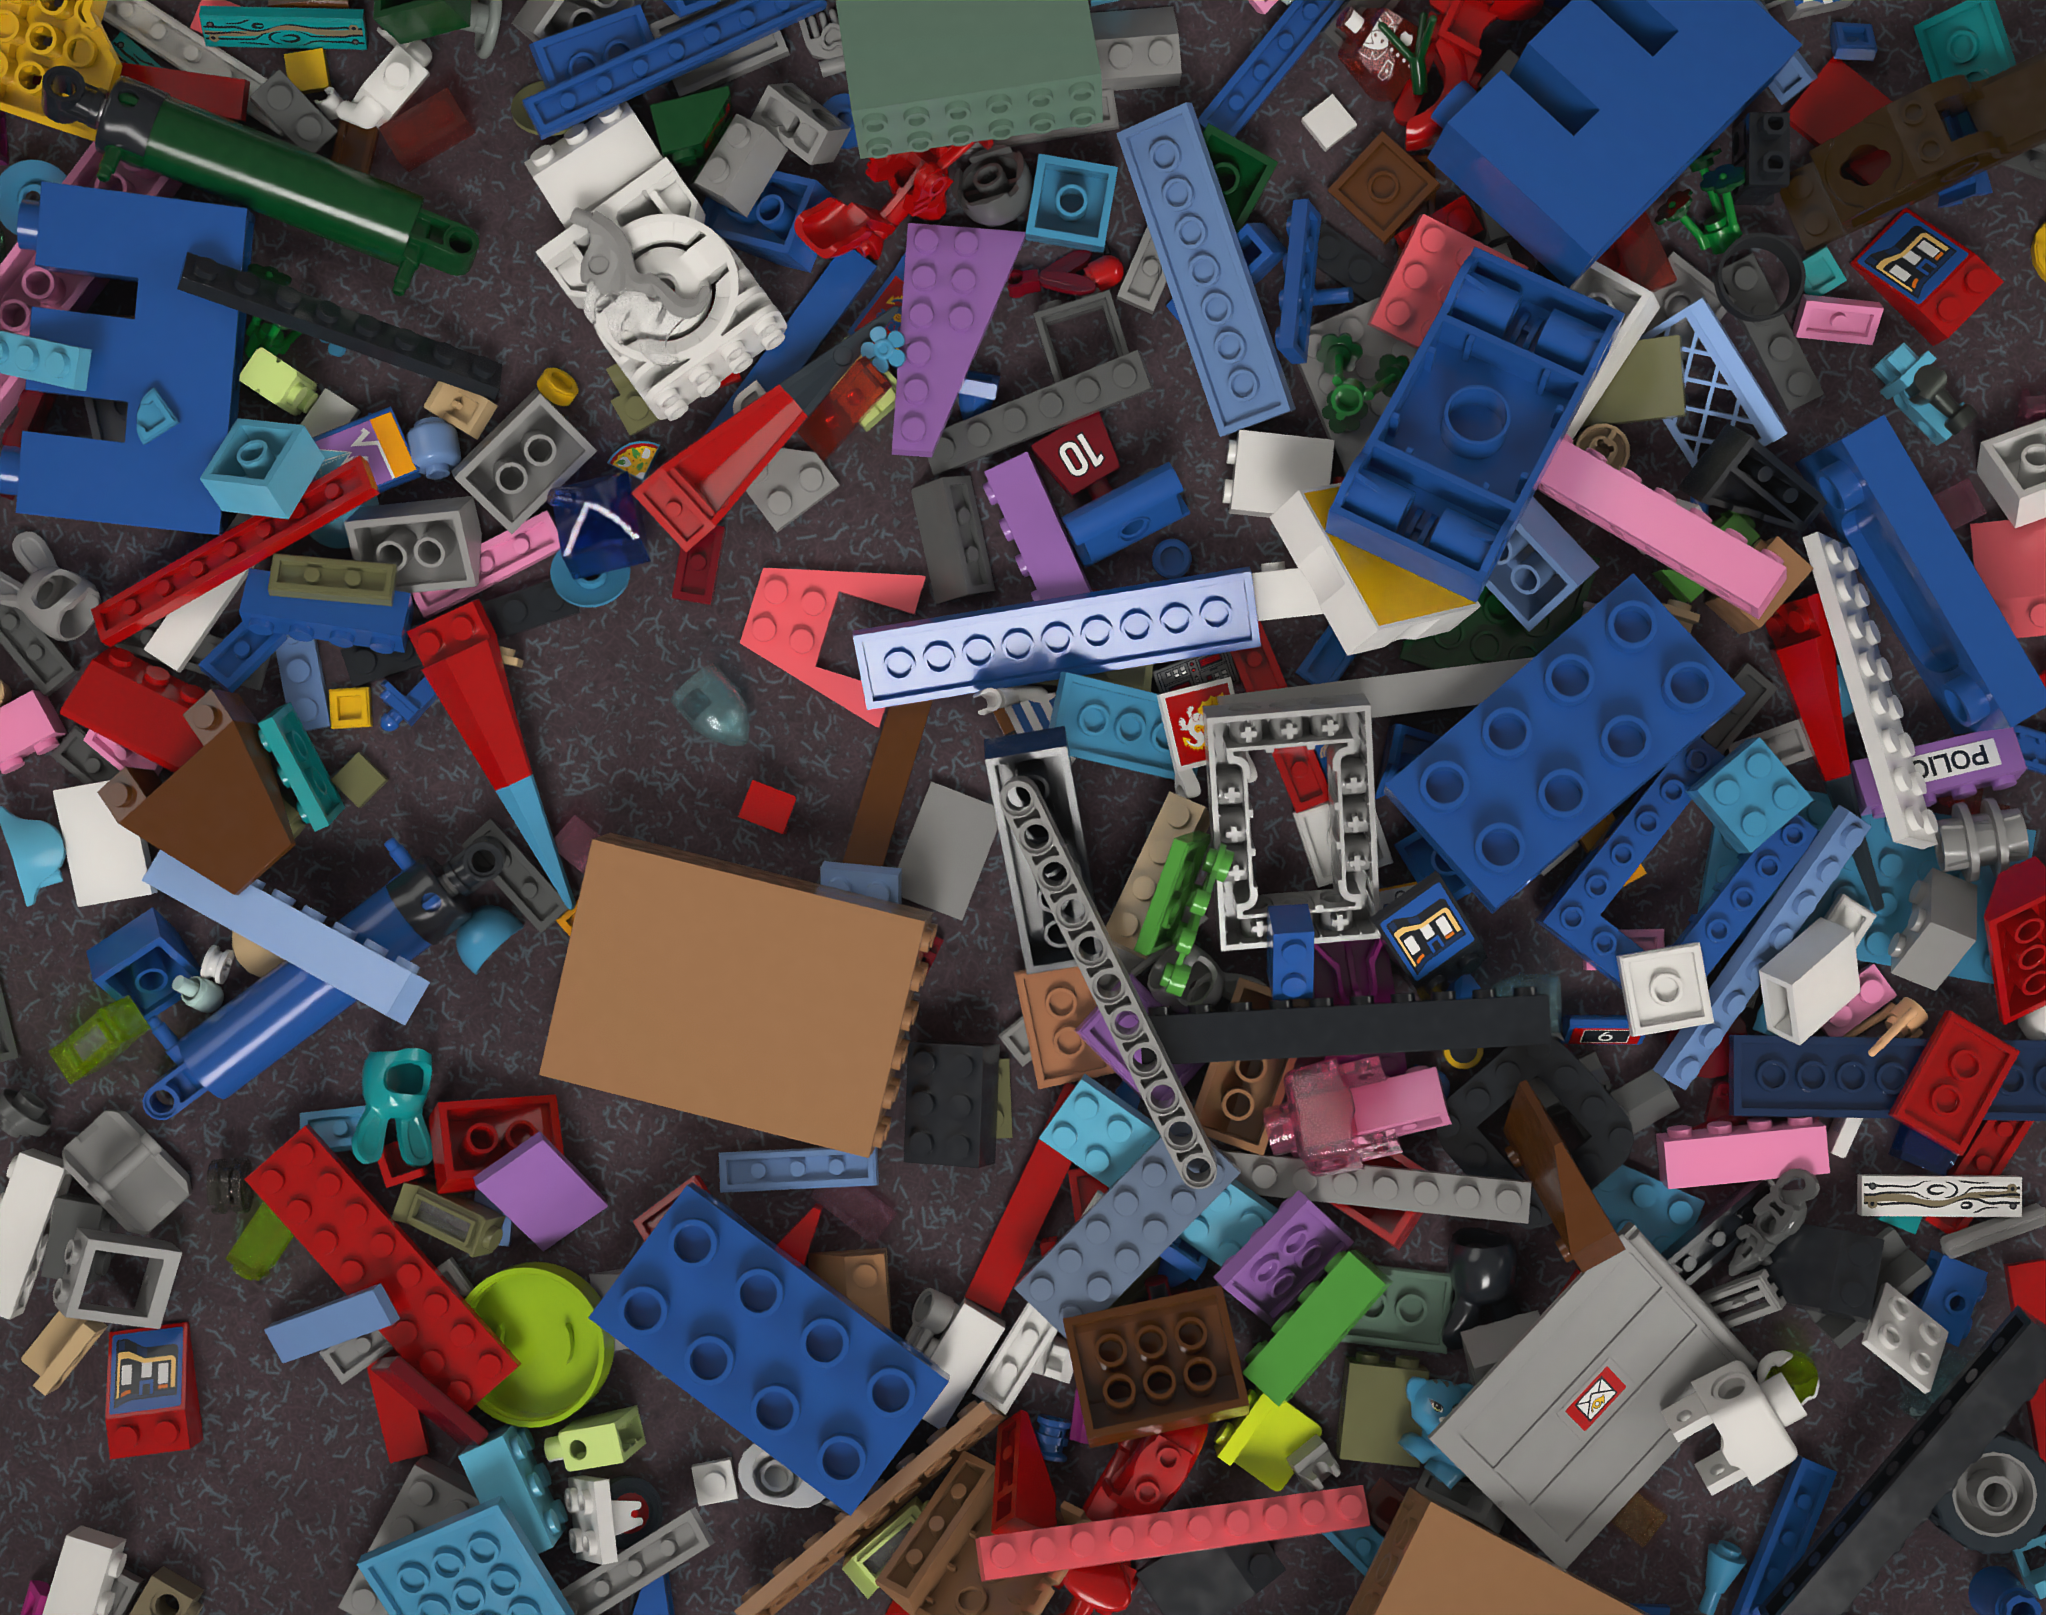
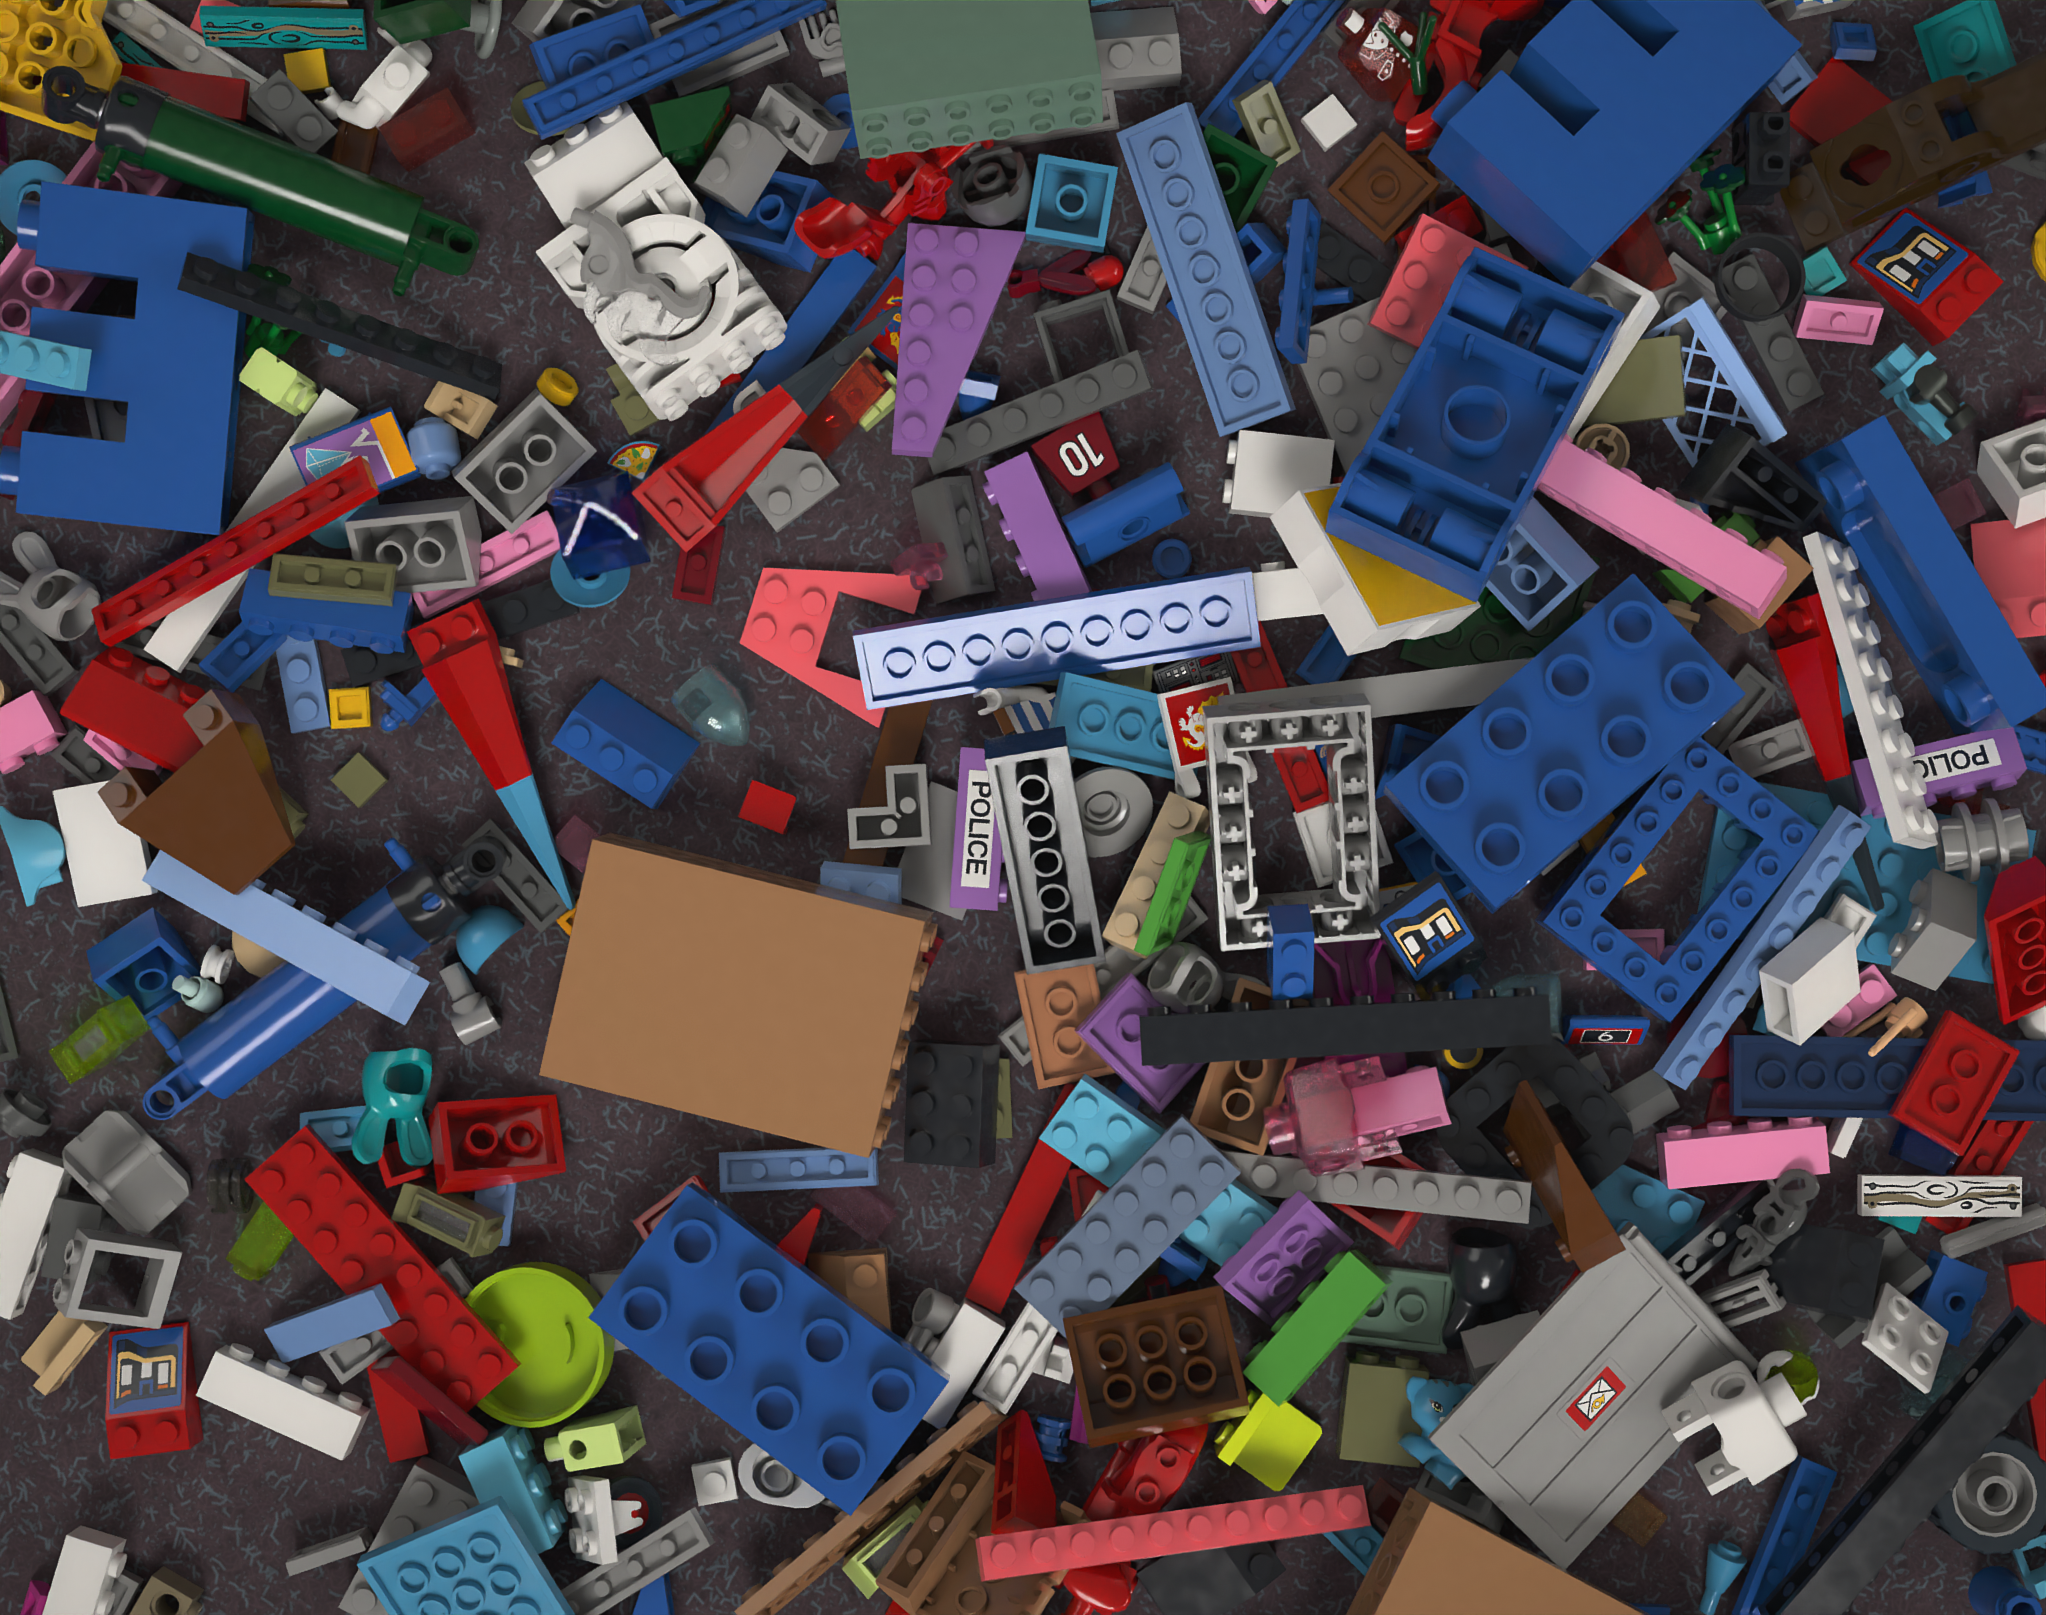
(154, 417): dark azure tile -> none
(262, 468): medium azure brick -> none
(284, 1401): none -> white brick
(300, 767): teal plate -> none
(329, 1551): none -> light grey tile
(472, 1012): none -> light grey pin
(540, 1191): medium lavender tile -> none
(626, 744): none -> blue slope
(884, 349): dark azure plant -> none
(903, 820): none -> light grey brick
(921, 562): none -> clear pink tile
(976, 839): none -> brick
(1110, 1002): light grey beam -> none
(1113, 809): none -> light grey hat
(1217, 867): bright green plant -> none
(1266, 122): none -> olive plate
(1313, 1463): light grey tile -> none
(1348, 399): dark green plant -> none
(1665, 989): white tile -> none
(1749, 795): dark azure brick -> none

